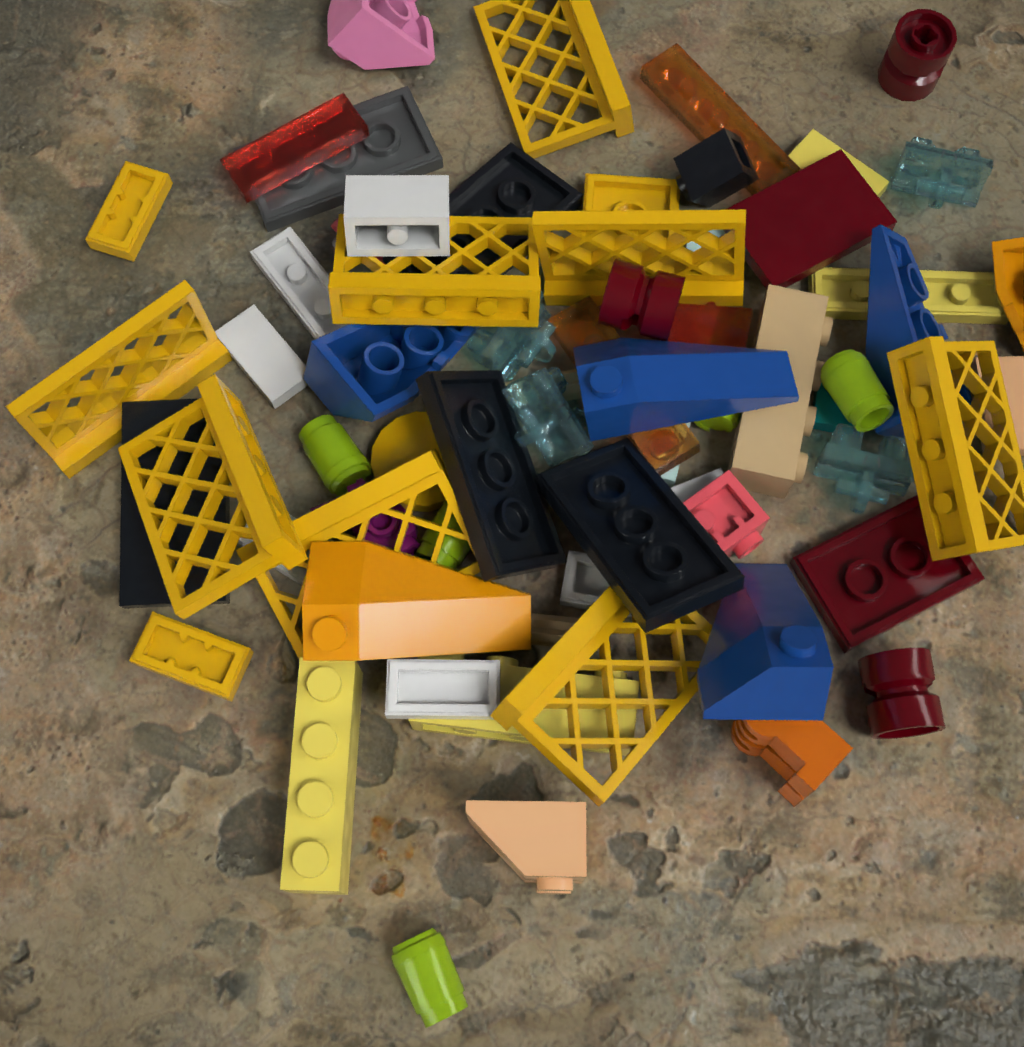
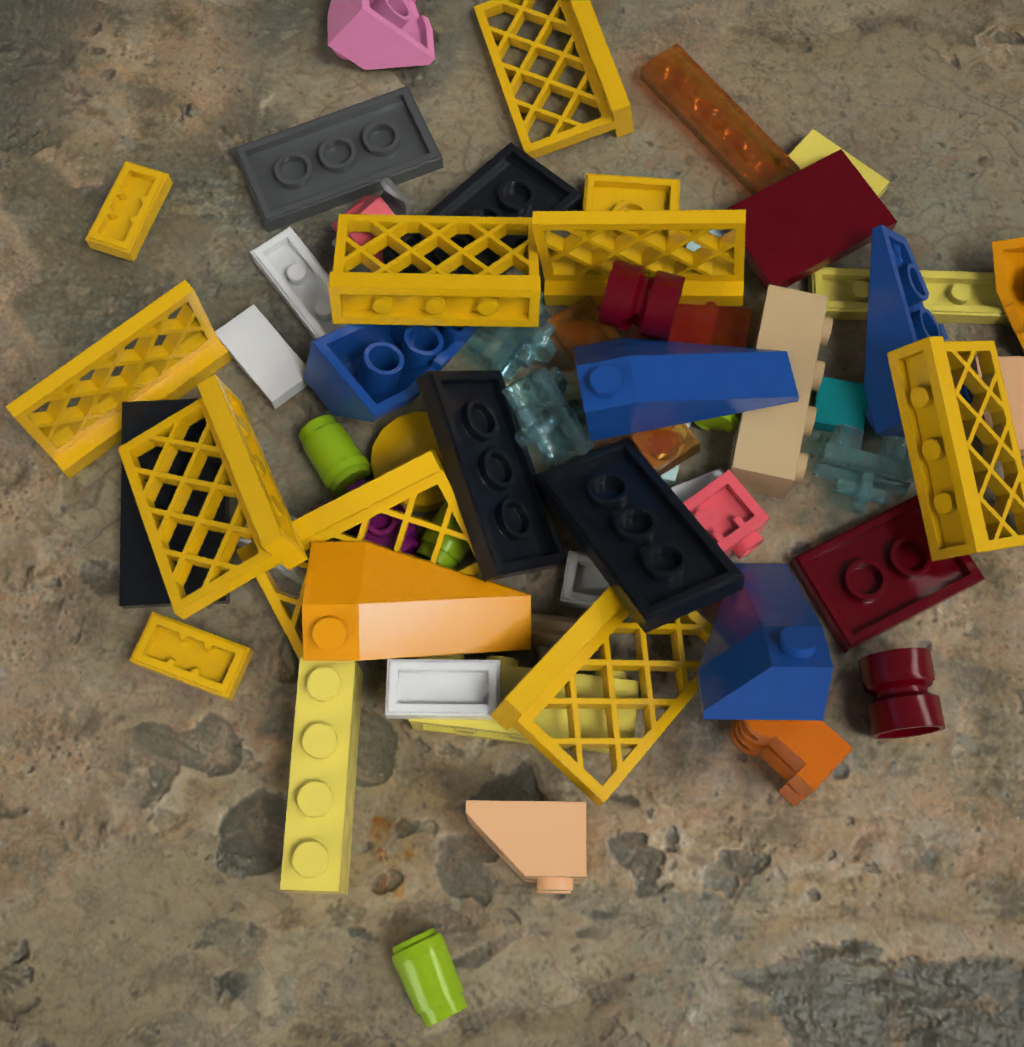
(295, 147): clear red tile -> none
(397, 215): white brick -> none
(714, 169): black brick -> none
(856, 390): lime piece -> none
(917, 54): dark red wheel -> none
(941, 173): clear light blue hips -> none

